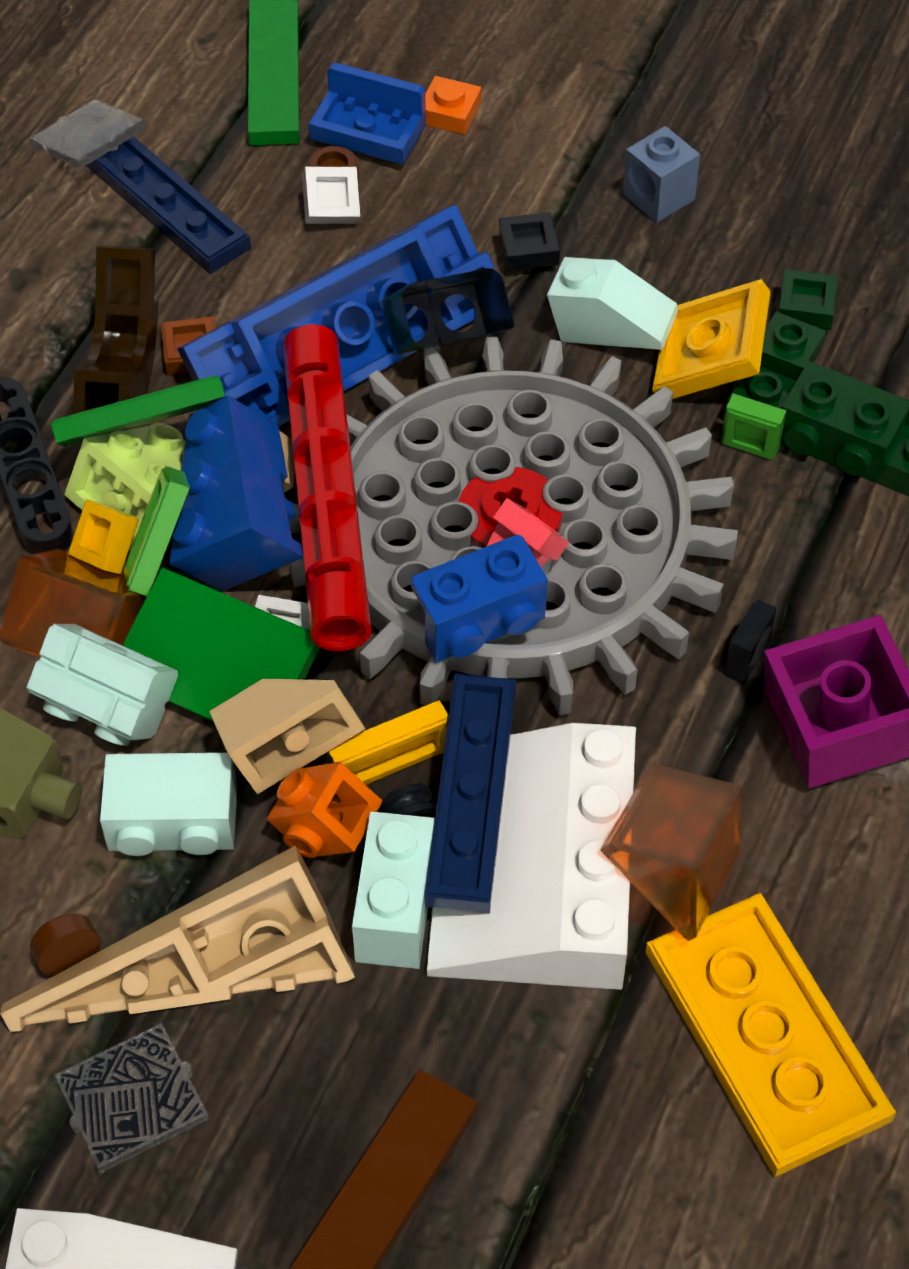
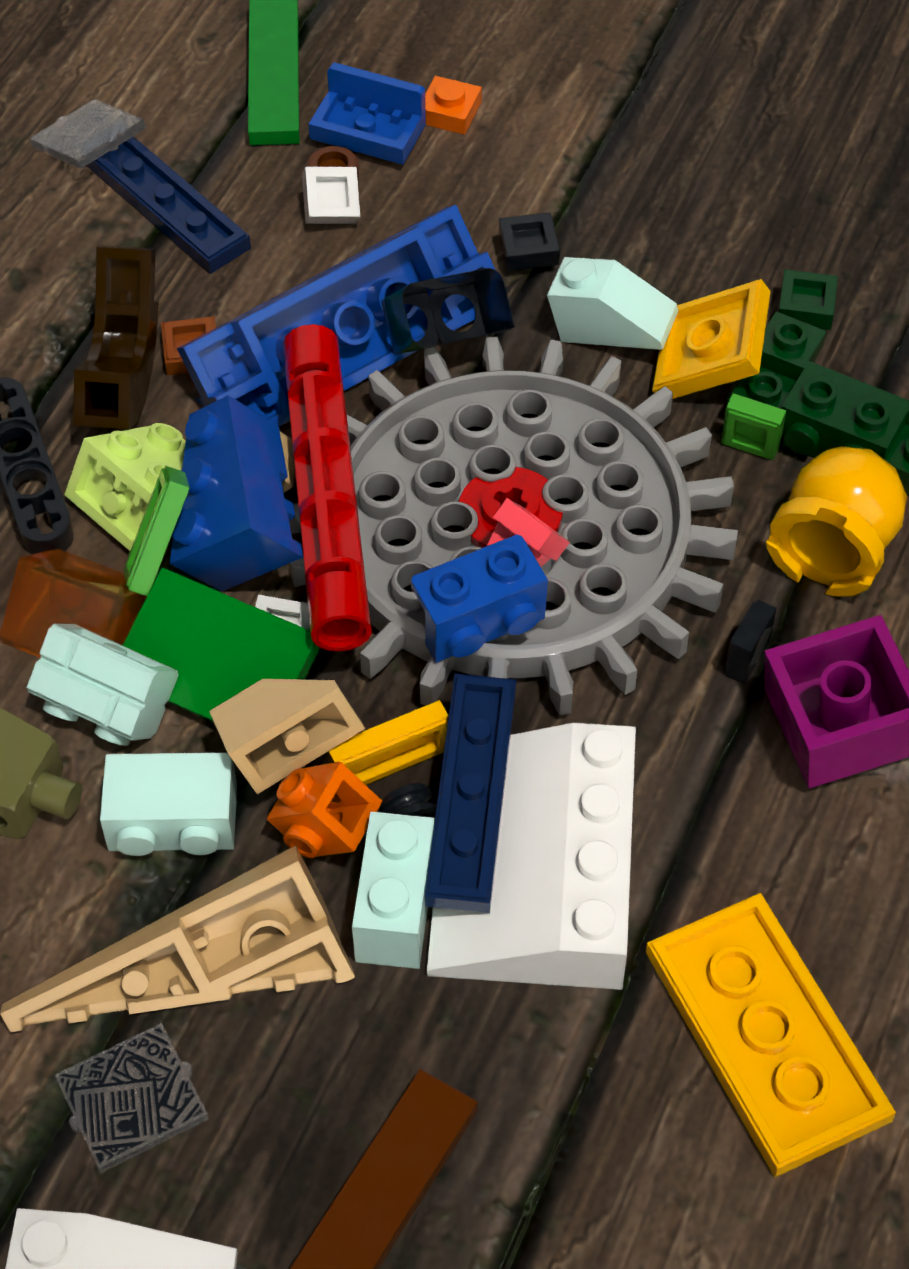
(64, 943): reddish brown tile -> none
(103, 536): yellow plate -> none
(138, 411): green tile -> none
(661, 174): sand blue brick -> none
(678, 843): clear orange slope -> none
(839, 520): none -> yellow tile

